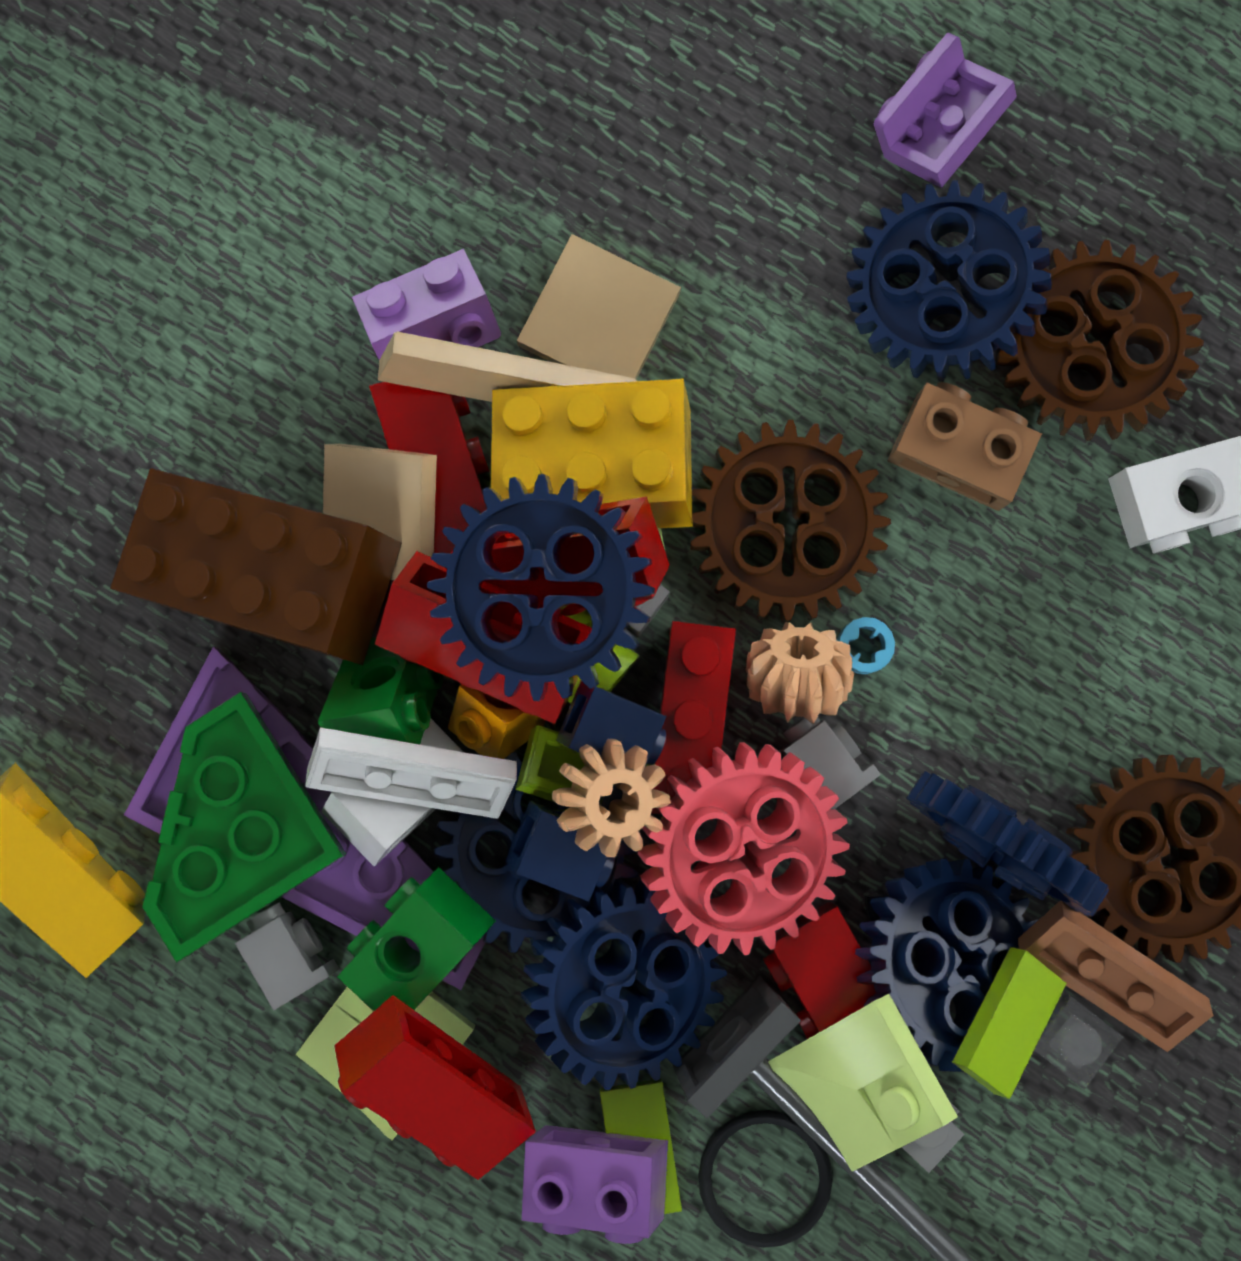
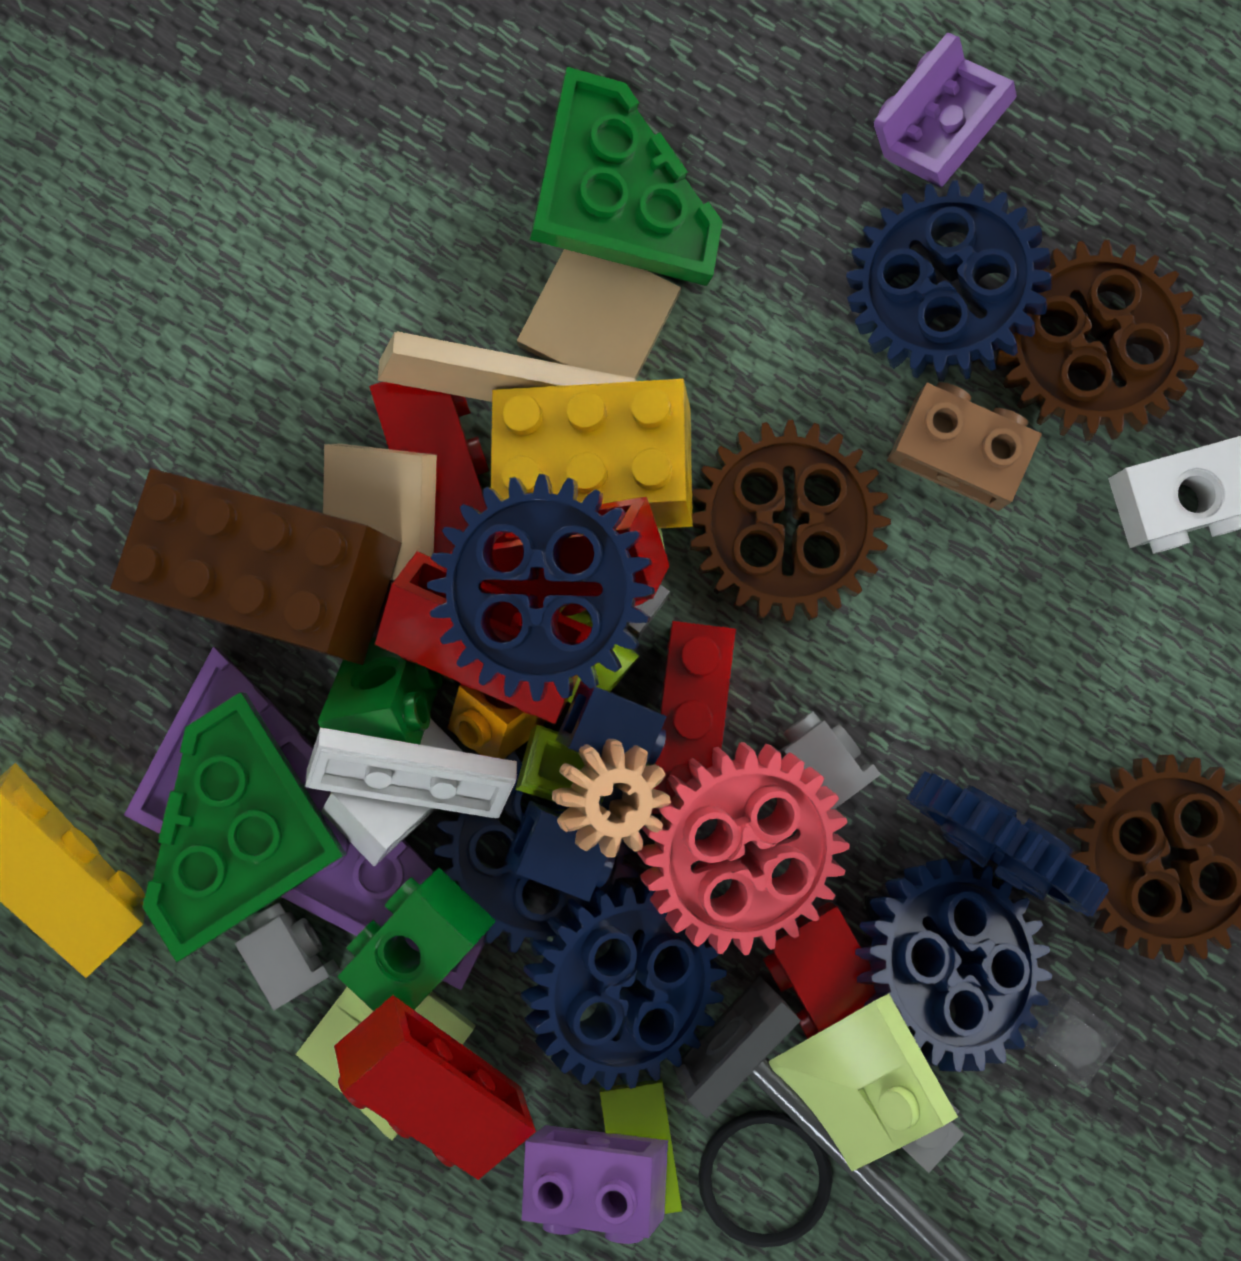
(431, 302): medium lavender bracket -> none
(620, 187): none -> green plate
(799, 672): light nougat gear -> none
(878, 659): medium azure bush -> none
(1009, 1022): lime tile -> none
(1116, 977): nougat plate -> none

